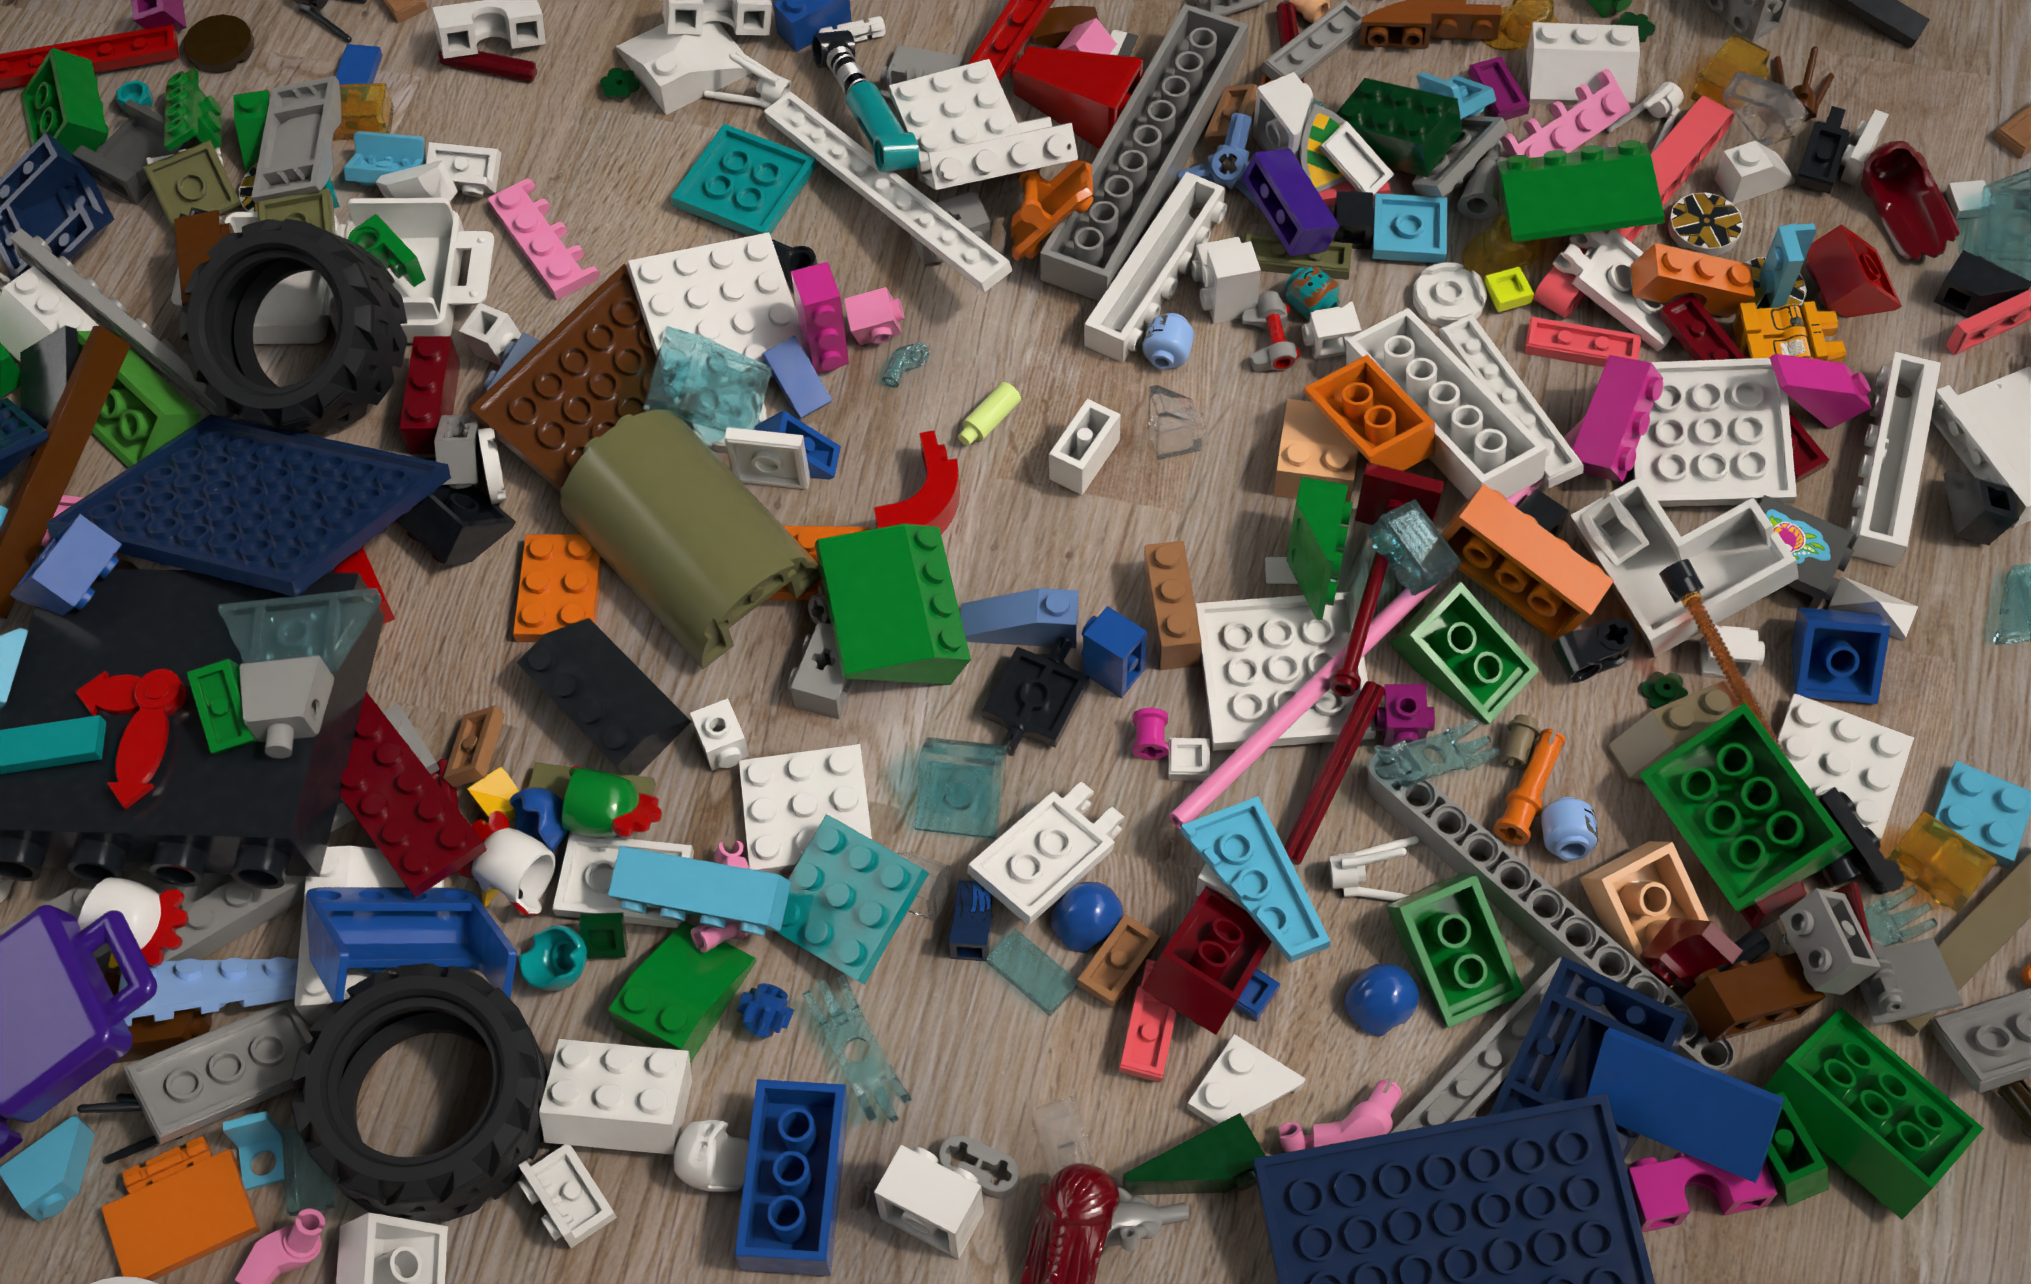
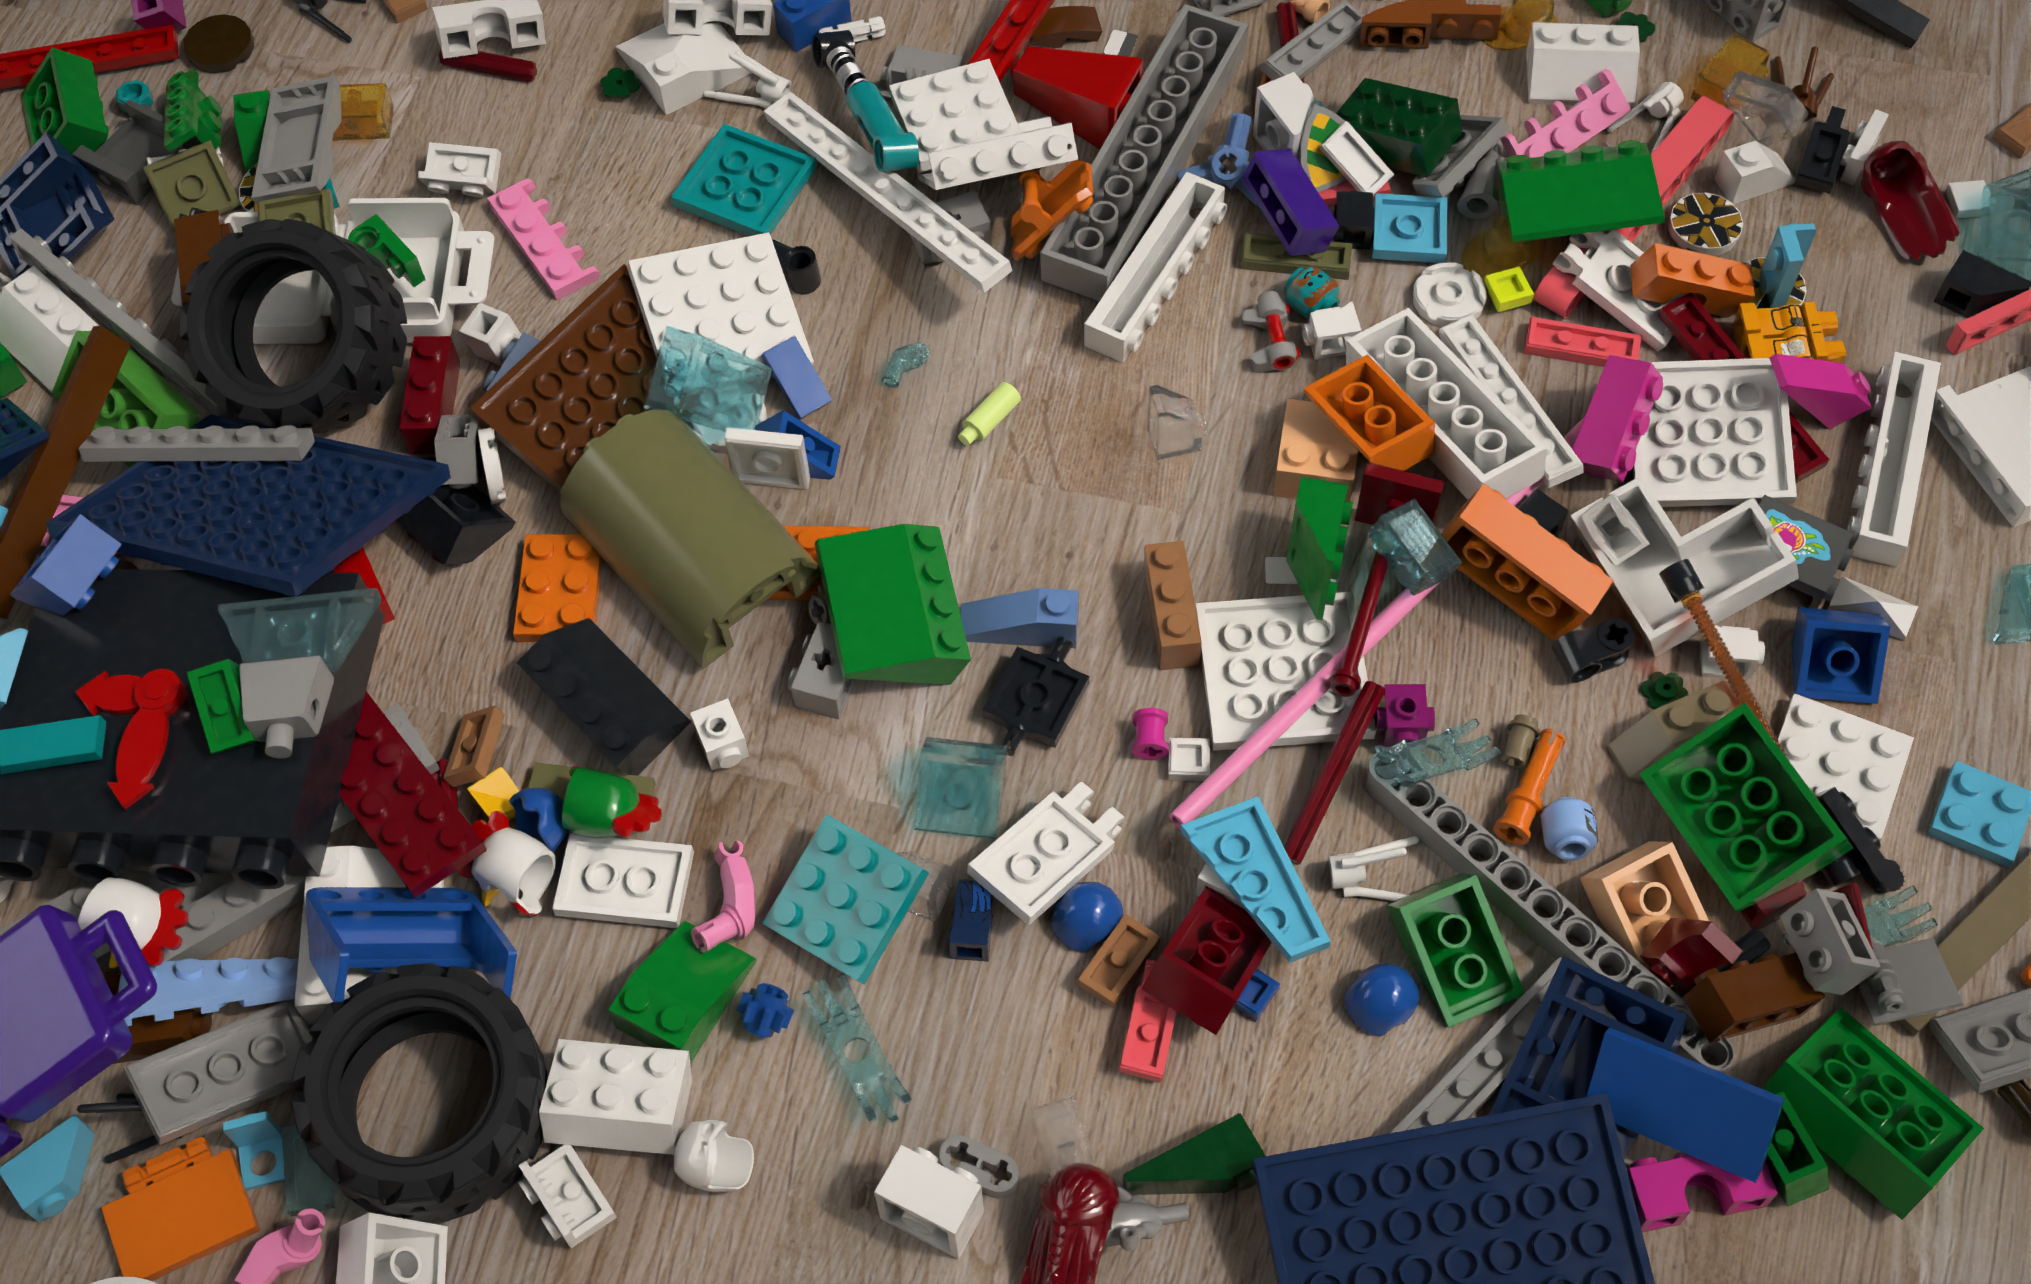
(45, 372): black tile -> none
(205, 444): none -> light grey plate
(359, 64): blue tile -> none
(383, 154): medium azure bracket -> none
(422, 181): white slope -> none
(554, 959): teal hair -> none
(604, 935): dark green plate -> none
(699, 889): medium azure brick -> none
(790, 797): white plate -> none
(792, 1178): blue brick -> none
(820, 316): dark pink brick -> none
(874, 316): bright pink brick -> none
(936, 500): red arch -> none
(1032, 972): clear light blue tile -> none
(1084, 446): white brick -> none
(1089, 38): bright pink brick -> none
(1113, 651): blue brick -> none
(1169, 340): light blue head -> none
(1227, 278): white brick -> none
(1233, 100): medium nougat plate -> none
(1243, 1083): white wing -> none
(1364, 1121): bright pink arm -> none
(1465, 653): green slope -> none
(1470, 94): medium azure bracket -> none
(1509, 98): magenta tile -> none
(1850, 275): red slope -> none
(1941, 862): clear yellow brick -> none
(1979, 507): black slope -> none

